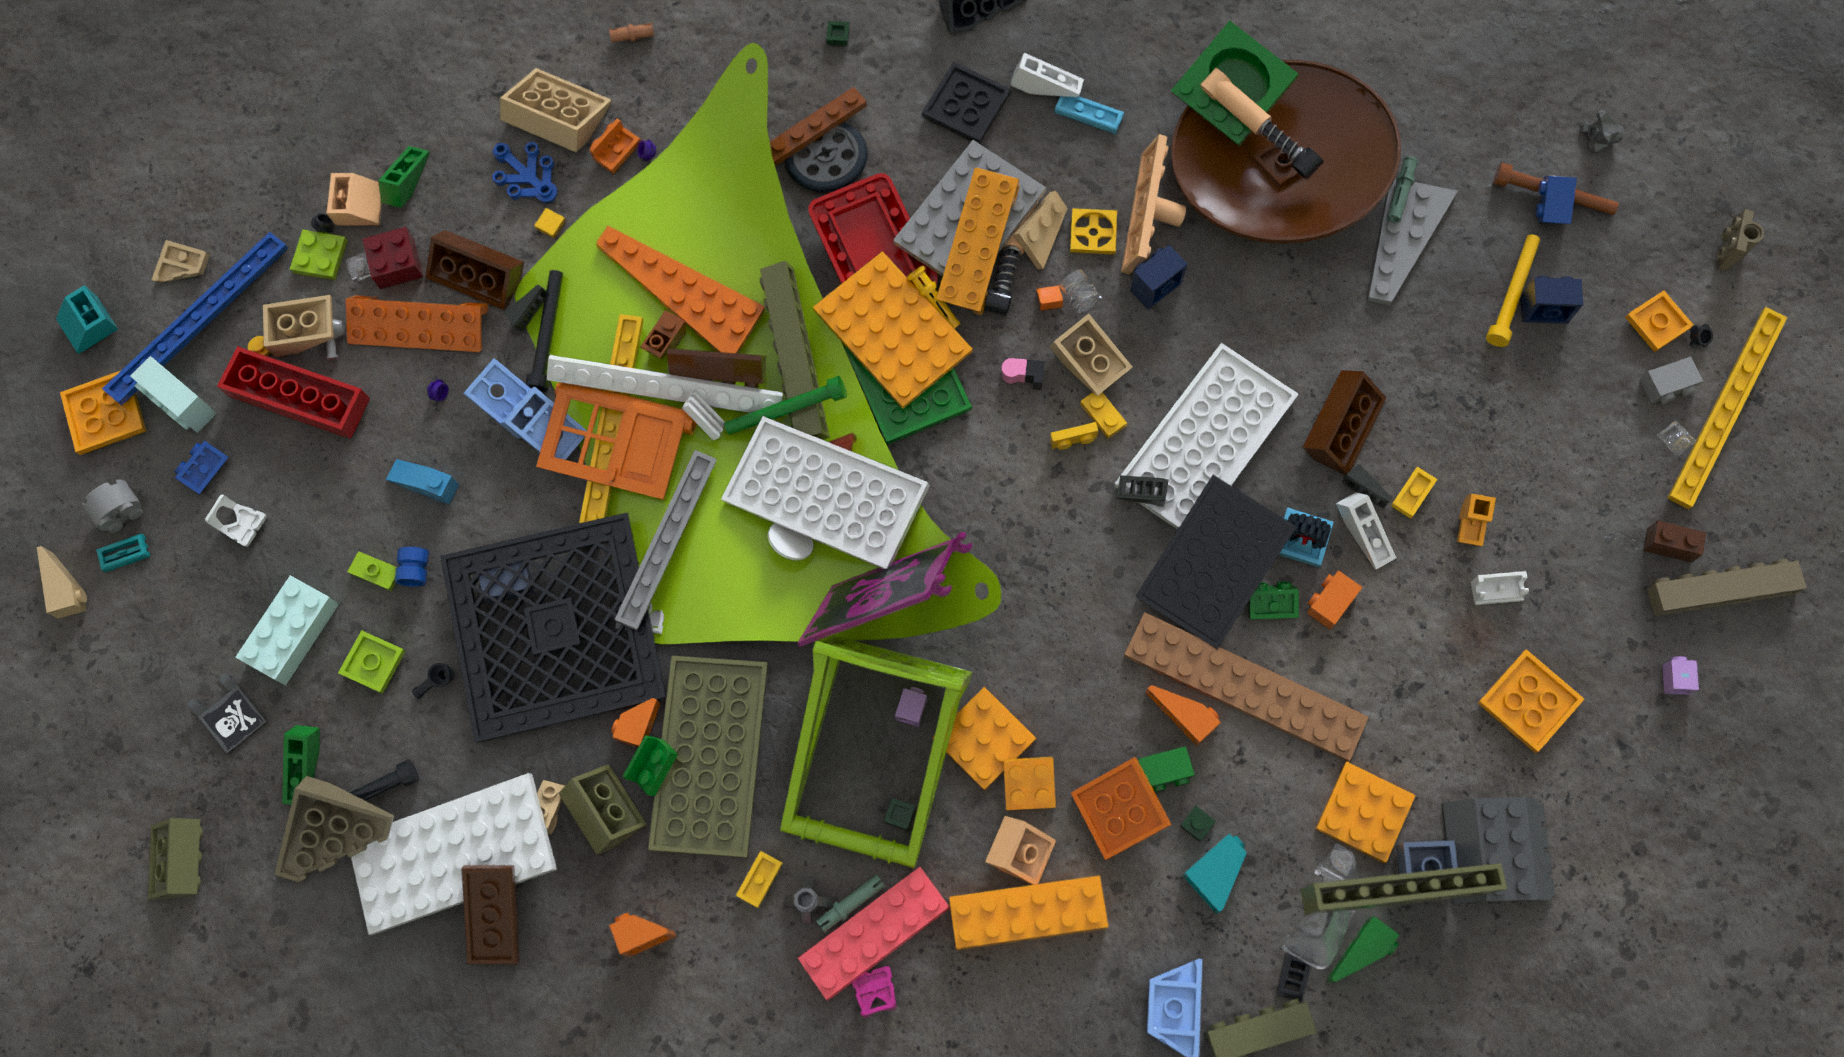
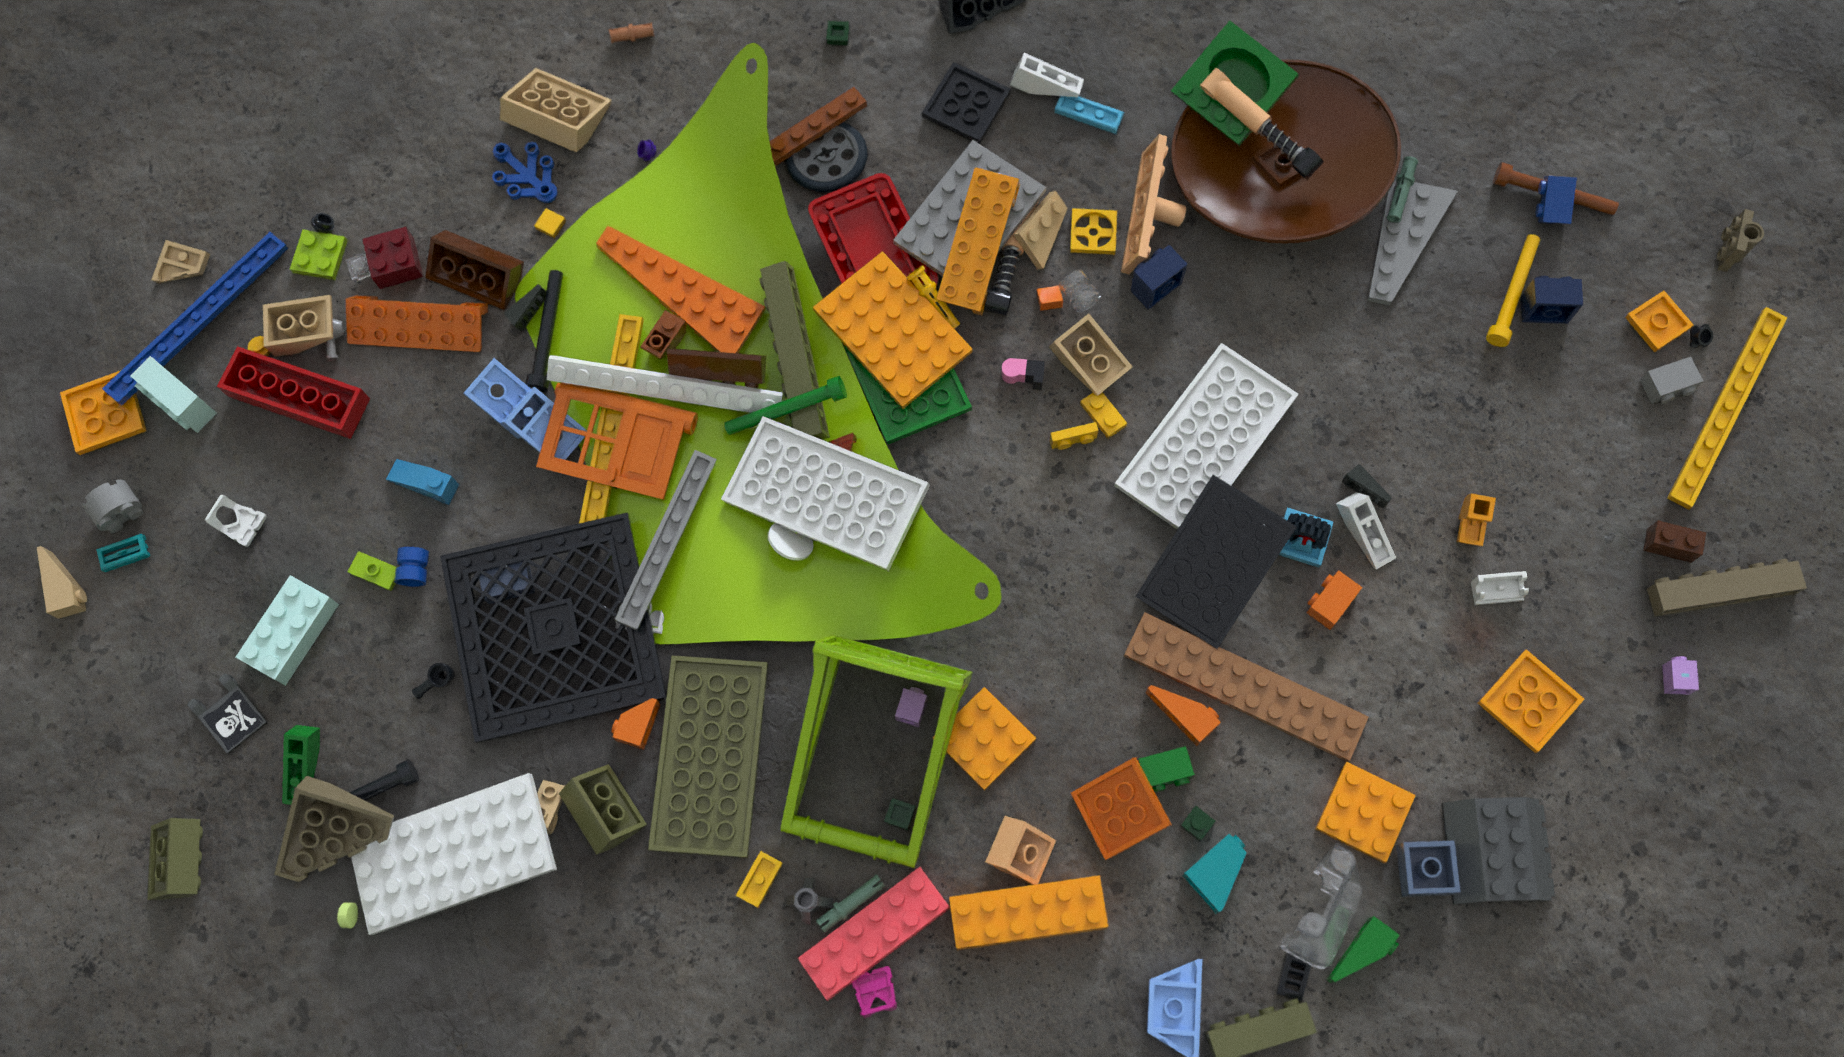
(84, 319): teal slope -> none
(201, 466): blue bracket -> none
(347, 915): none -> yellowish green tile
(353, 200): light nougat slope -> none
(372, 662): lime plate -> none
(402, 177): green slope -> none
(437, 390): dark purple plate -> none
(490, 914): reddish brown tile -> none
(614, 146): orange bracket -> none
(637, 934): orange slope -> none
(651, 764): green bracket -> none
(704, 415): white tile -> none
(883, 591): flag -> none
(1029, 783): light orange plate -> none
(1153, 482): pearl dark grey slope -> none
(1274, 601): green bracket -> none
(1344, 421): reddish brown slope -> none
(1402, 889): olive brick -> none
(1414, 492): yellow plate -> none
(1603, 131): flat silver rock -> none
(1676, 438): clear slope -> none

